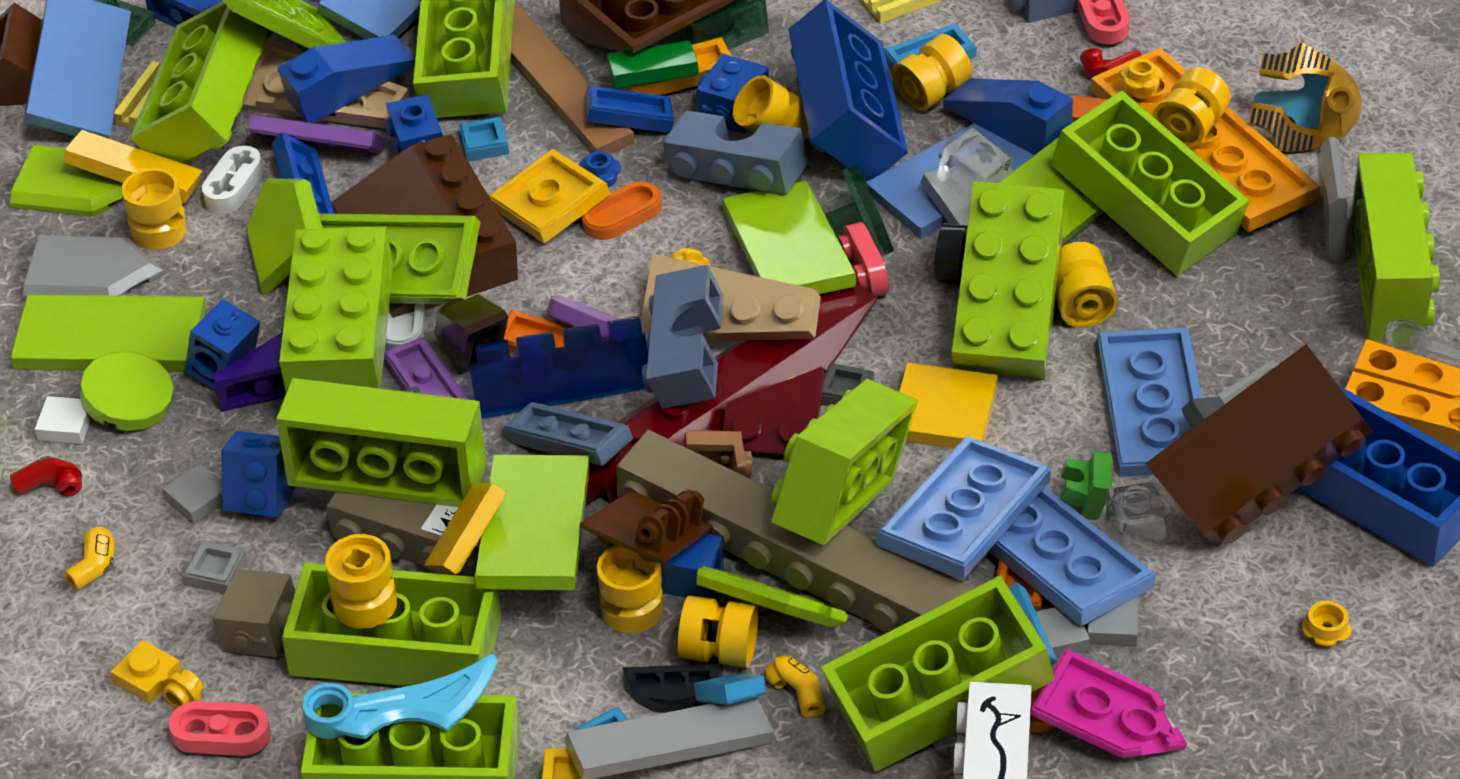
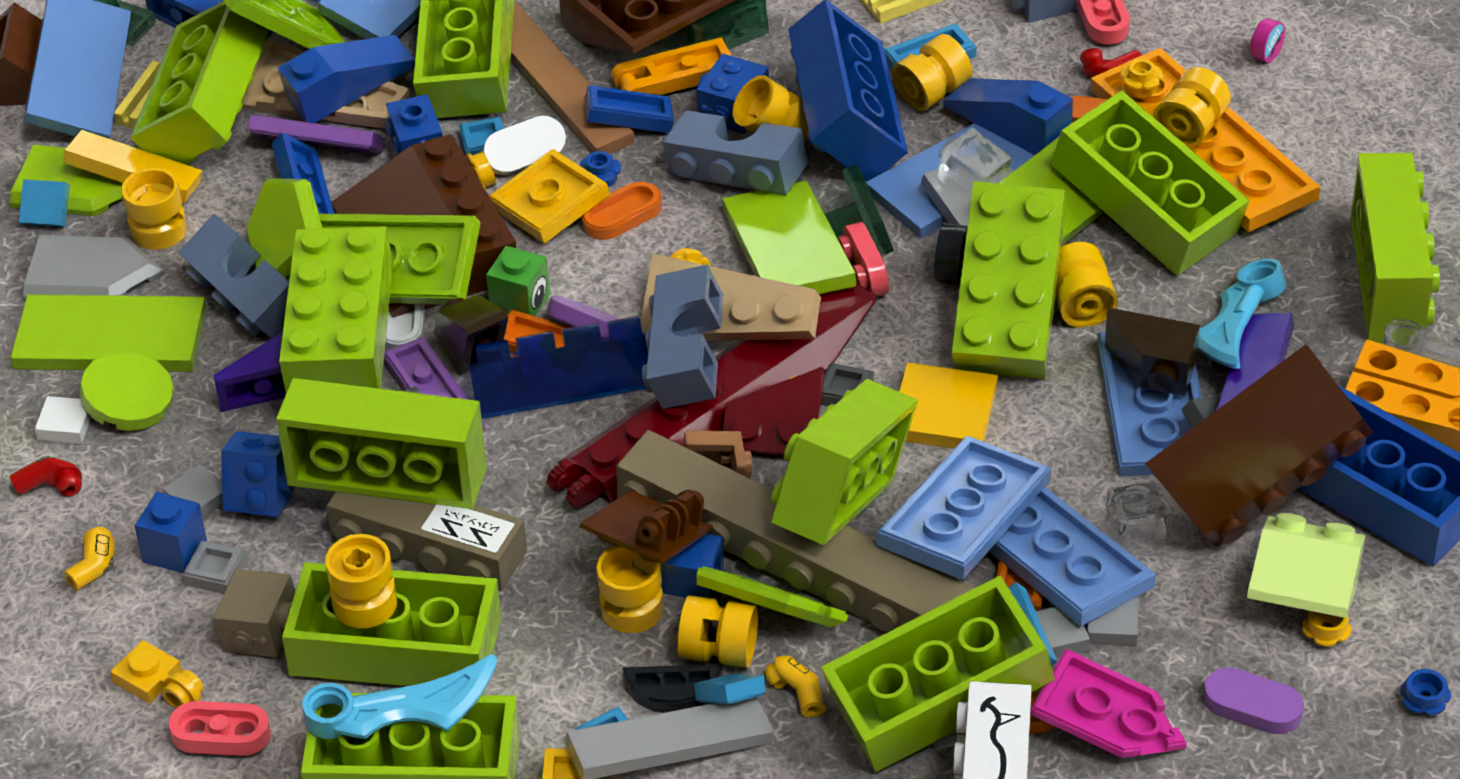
(44, 203): none -> dark azure tile
(170, 531): none -> blue brick
(220, 341): blue head -> none
(223, 259): none -> sand blue arch
(224, 176): white beam -> none
(465, 528): yellow tile -> none
(482, 168): none -> yellow plate
(519, 281): none -> bright green brick
(523, 144): none -> white tile
(536, 528): lime tile -> none
(567, 433): sand blue tile -> none
(653, 64): green tile -> none
(1087, 483): bright green tile -> none
(1153, 349): none -> dark brown slope
(1253, 700): none -> medium lavender tile
(1256, 283): none -> medium azure piece
(1261, 349): none -> dark purple tile
(1267, 40): none -> dark pink tile
(1307, 565): none -> yellowish green slope
(1322, 109): piece -> none
(1333, 199): light grey tile -> none
(1428, 683): none -> blue plate

